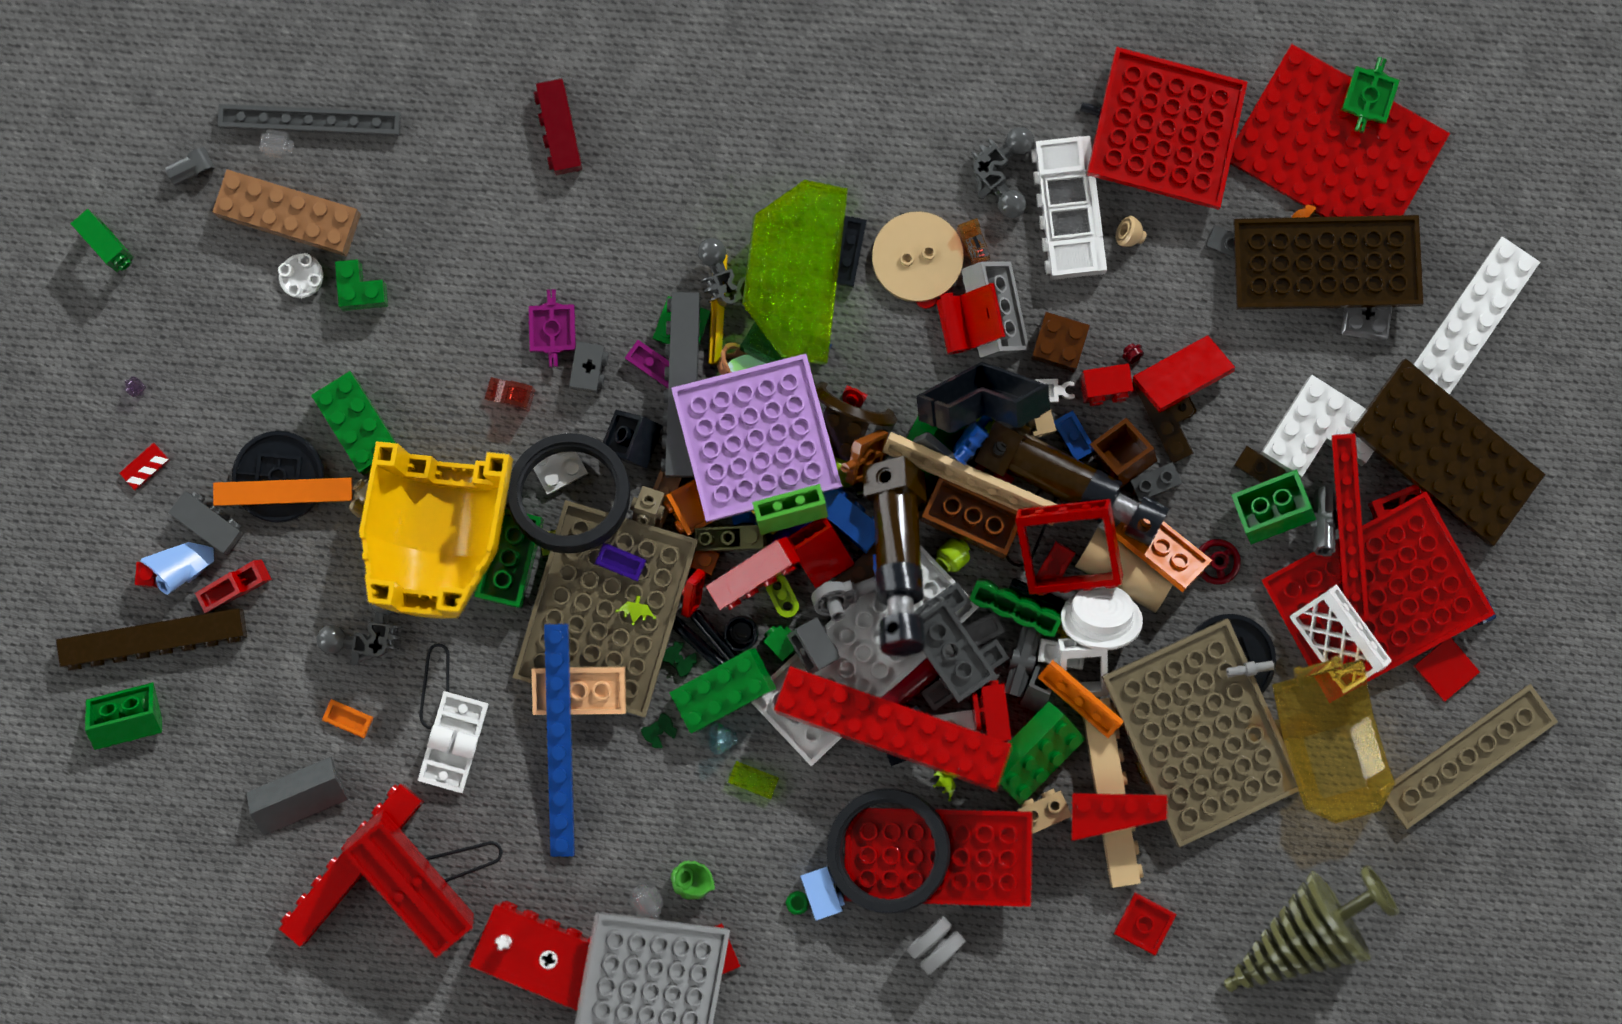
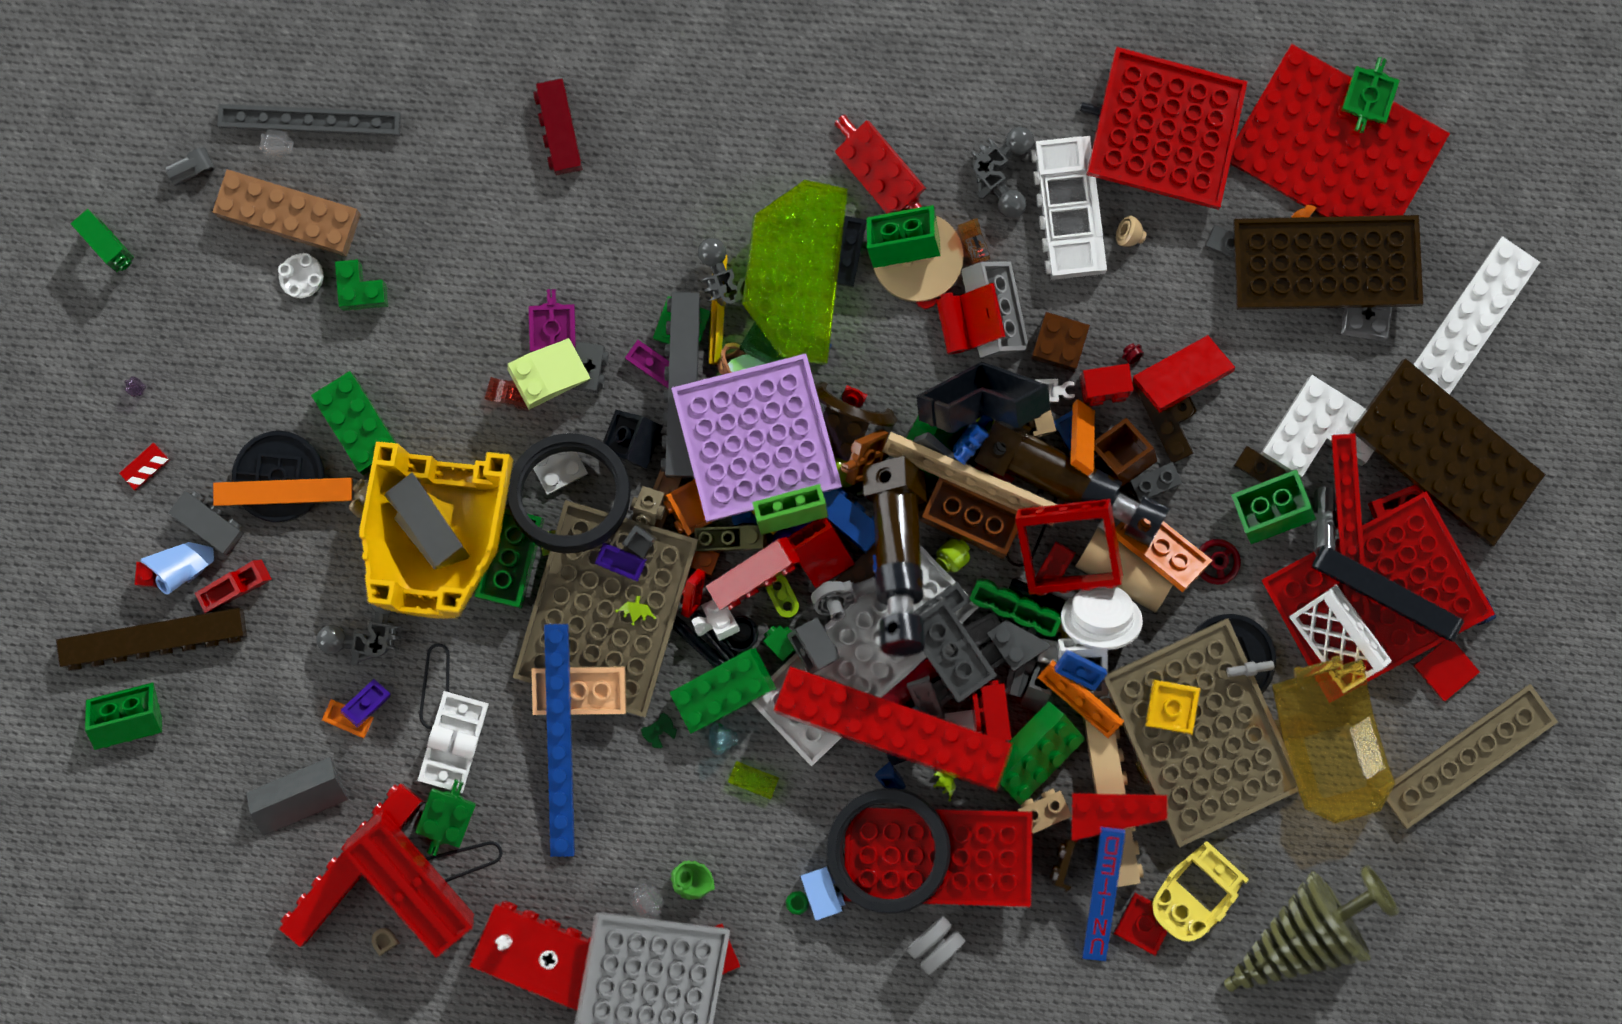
(365, 703): none -> dark purple plate
(383, 940): none -> dark tan tile
(425, 523): none -> dark grey slope
(445, 817): none -> green plate
(547, 372): none -> yellowish green slope
(639, 541): none -> dark grey panel
(682, 665): dark green piece -> none
(719, 620): none -> white plate
(878, 167): none -> red plate
(890, 777): none -> dark blue slope
(903, 236): none -> green slope
(925, 697): none -> dark grey plate
(1016, 644): none -> dark grey wing
(1059, 872): none -> dark brown piece
(1080, 670): none -> blue plate
(1082, 437): none -> orange tile
(1103, 893): none -> blue tile
(1172, 707): none -> yellow plate
(1182, 913): none -> light yellow slope
(1388, 593): none -> black beam

